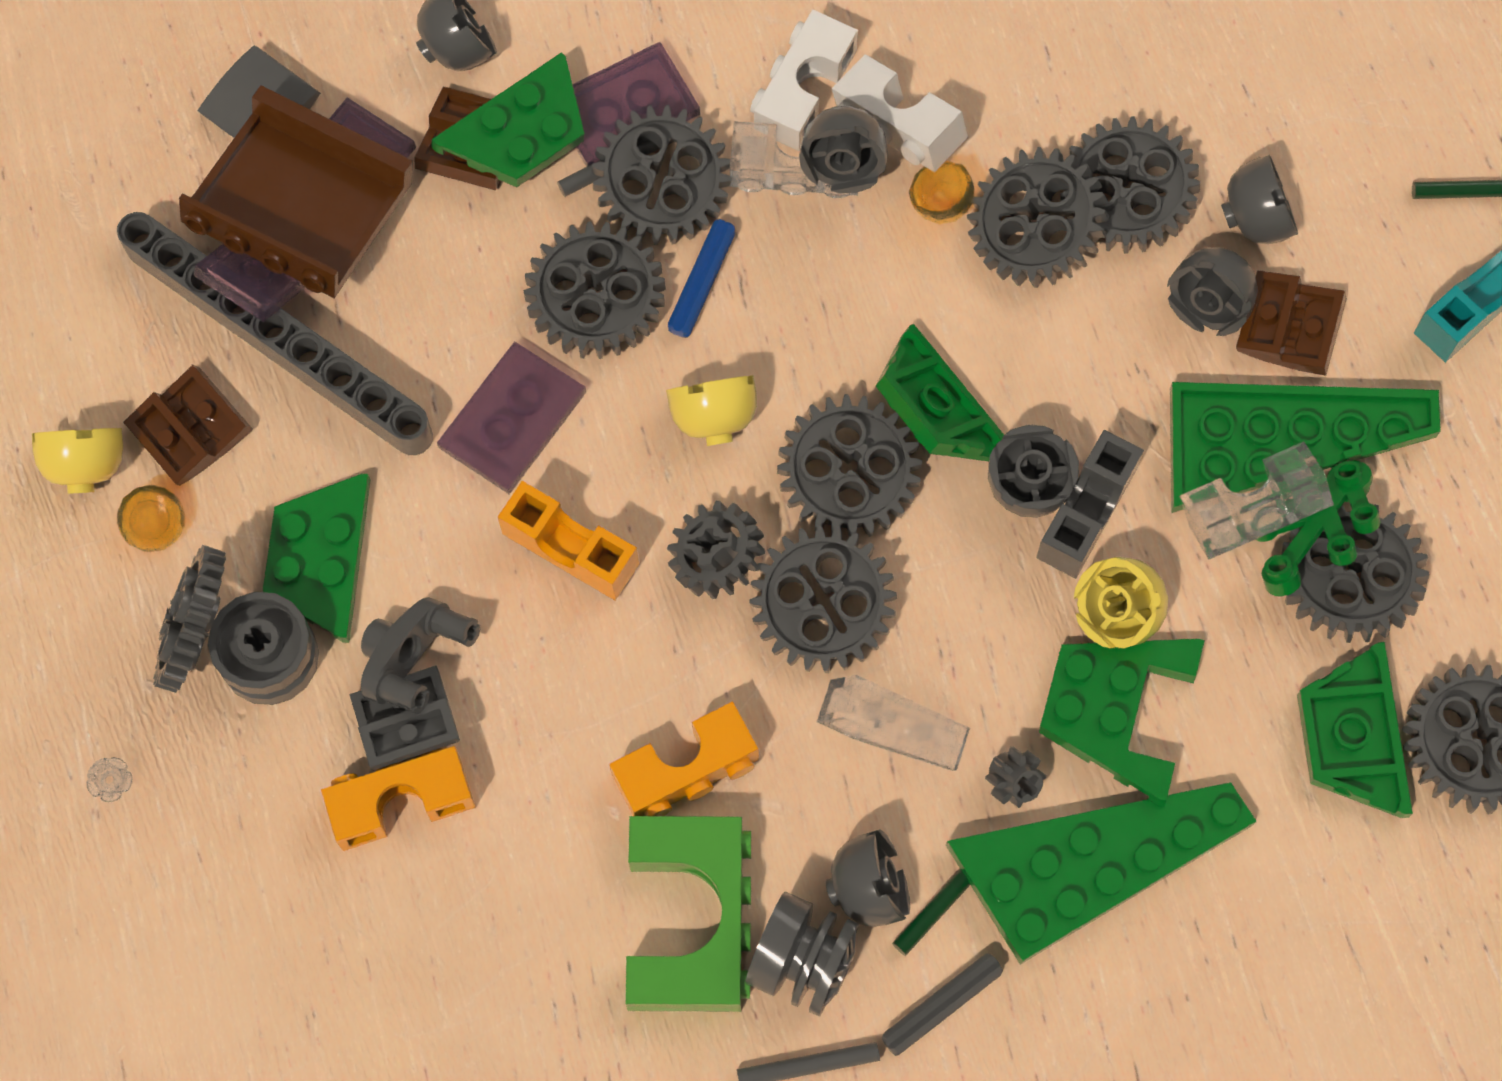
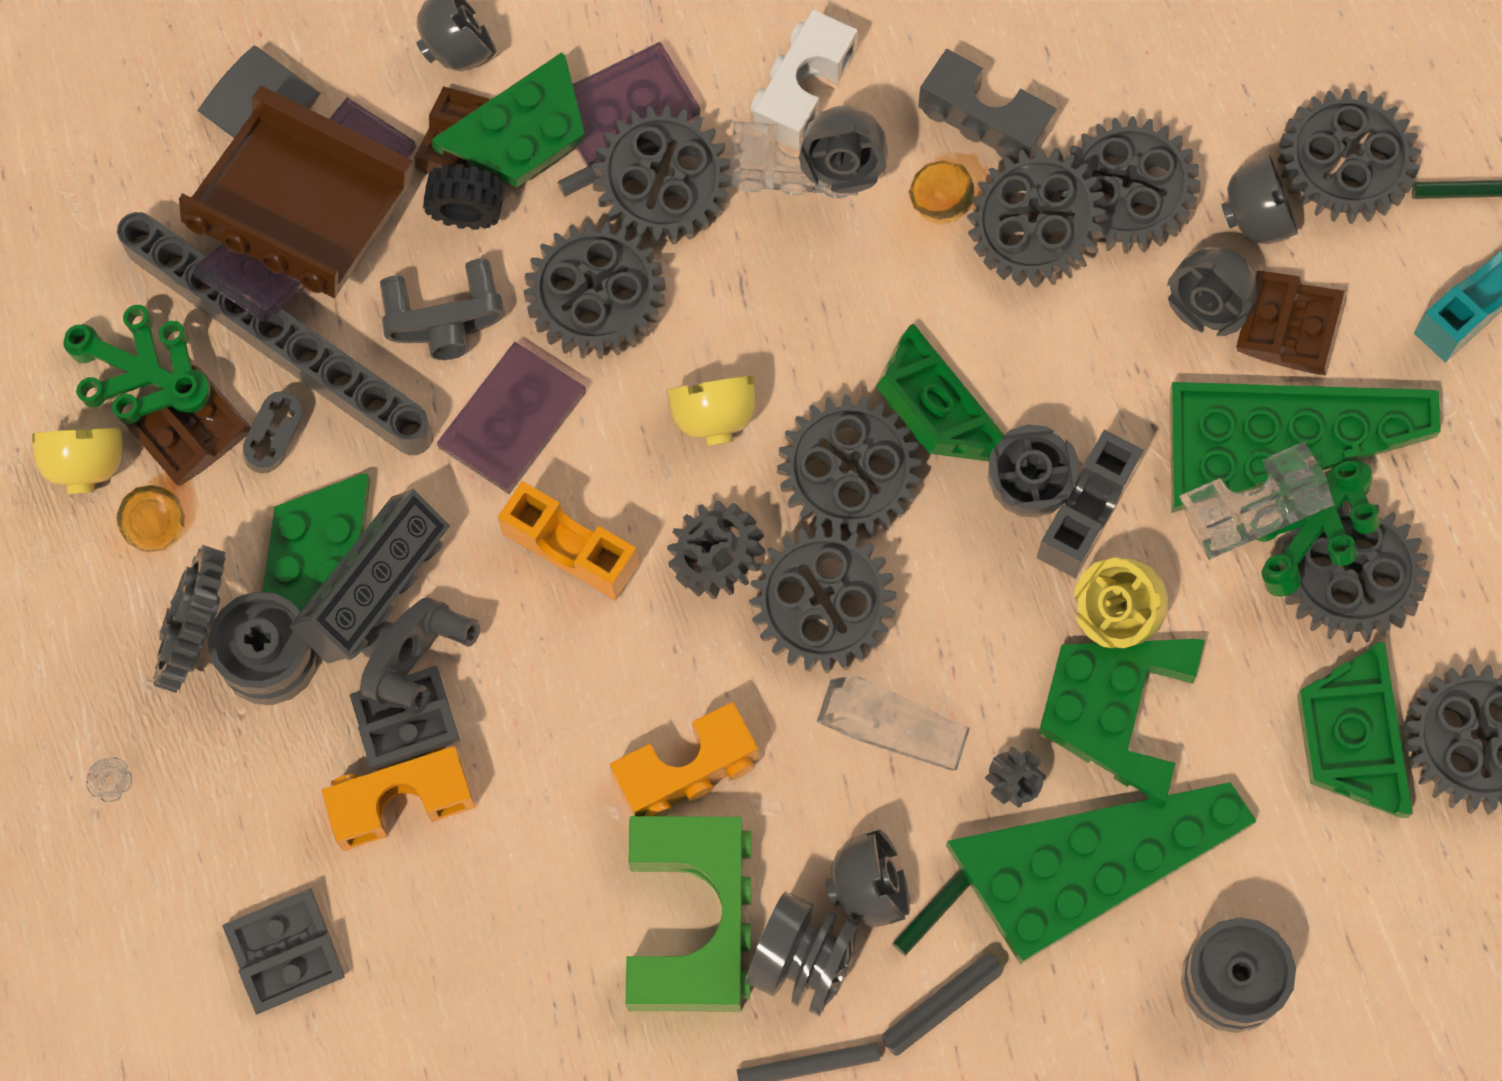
(139, 370): none -> green plant
(263, 426): none -> dark grey beam
(283, 951): none -> dark grey slope
(370, 577): none -> dark grey brick
(442, 325): none -> dark grey connector
(463, 196): none -> black tyre
(701, 278): blue axle -> none
(922, 133): white arch -> none
(951, 97): none -> dark grey arch
(1247, 948): none -> dark grey wheel
(1378, 180): none -> dark grey gear

